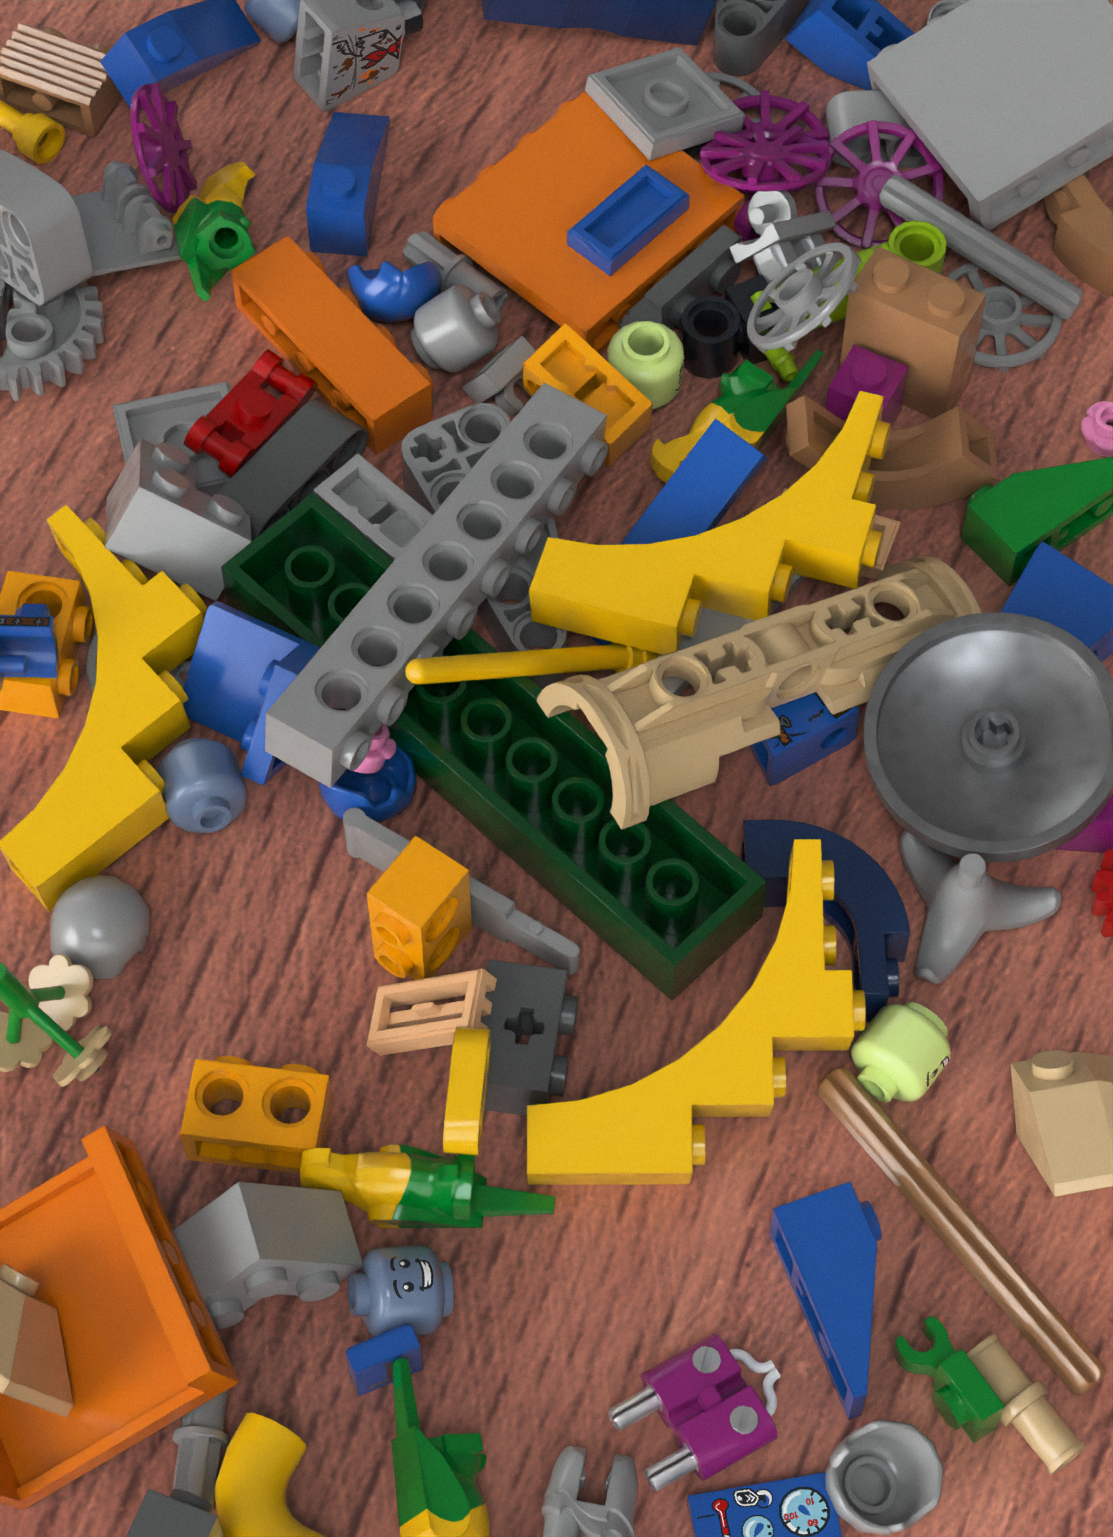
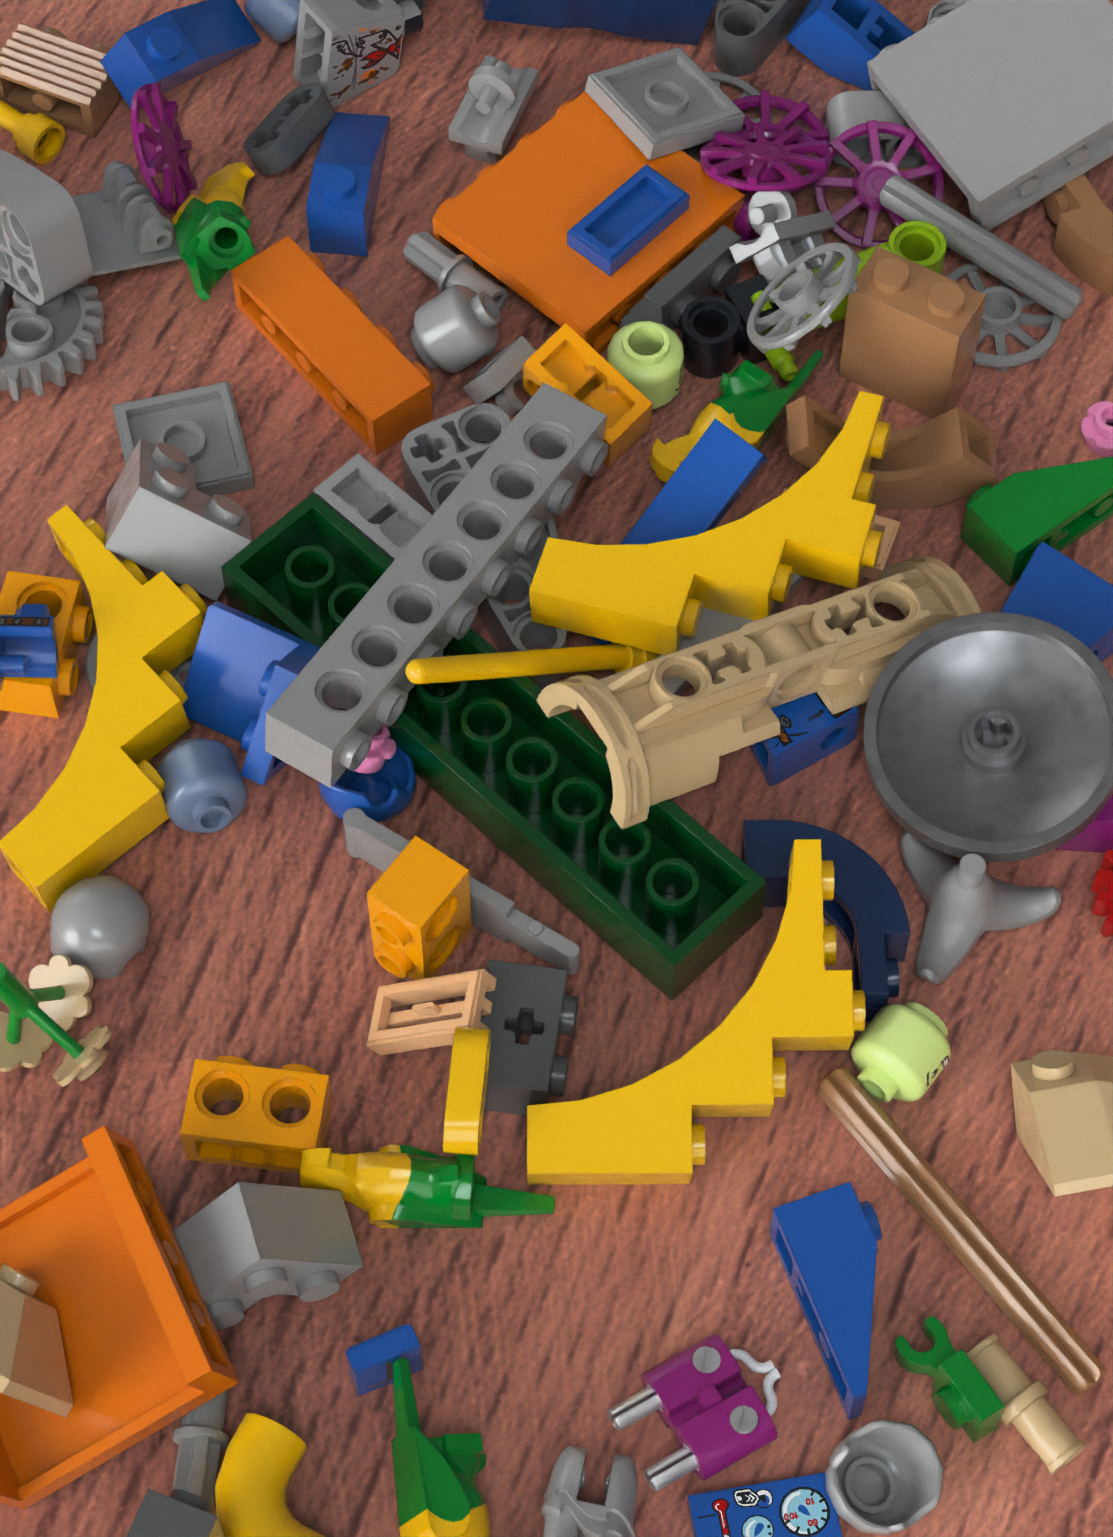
(250, 414): red plate -> none
(289, 129): none -> dark grey beam
(294, 463): dark grey beam -> none
(393, 294): blue hair -> none
(401, 1288): sand blue head -> none
(492, 108): none -> light grey hips
(871, 374): magenta brick -> none

